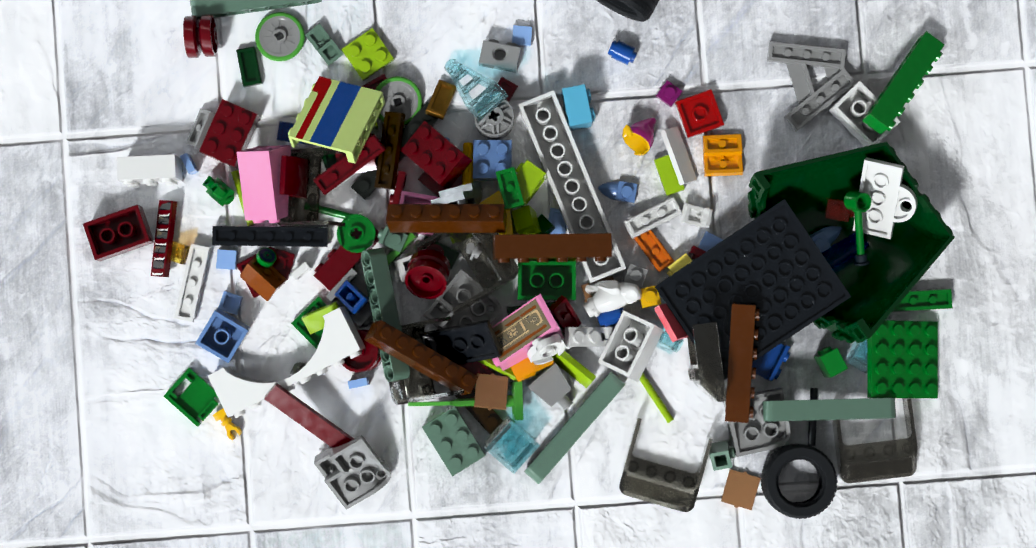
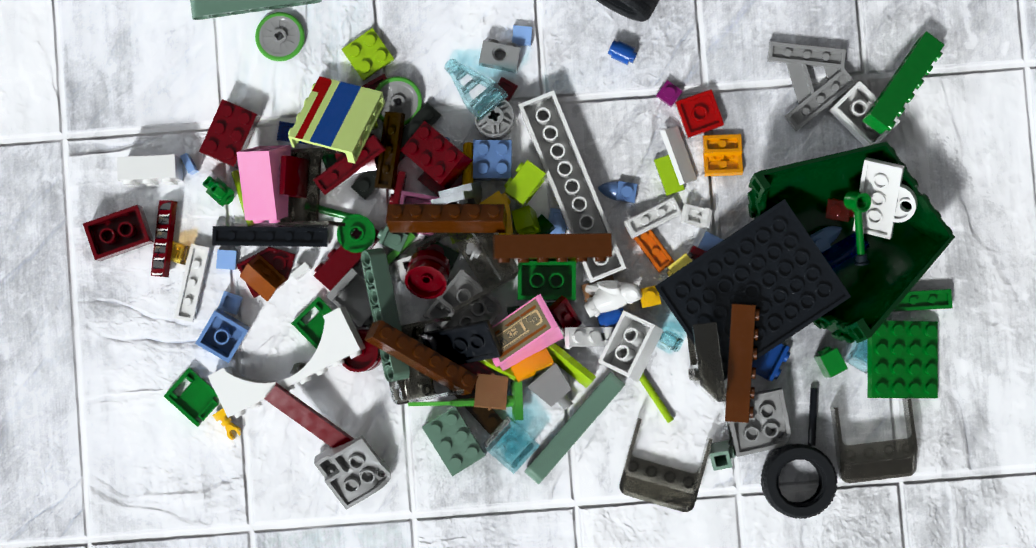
(200, 36): dark red wheel -> none
(200, 128): light grey plate -> none
(249, 66): dark green tile -> none
(266, 257): tile -> none
(314, 320): lime tile -> none
(324, 44): sand green slope -> none
(351, 297): blue slope -> none
(358, 383): light blue tile -> none
(441, 99): pearl gold tile -> none
(509, 188): green plate -> none
(544, 349): white plate -> none
(576, 107): medium azure brick -> none
(635, 275): light grey brick -> none
(640, 136): hat -> none
(670, 323): coral tile -> none
(740, 489): medium nougat piece -> none
(829, 409): sand green beam -> none

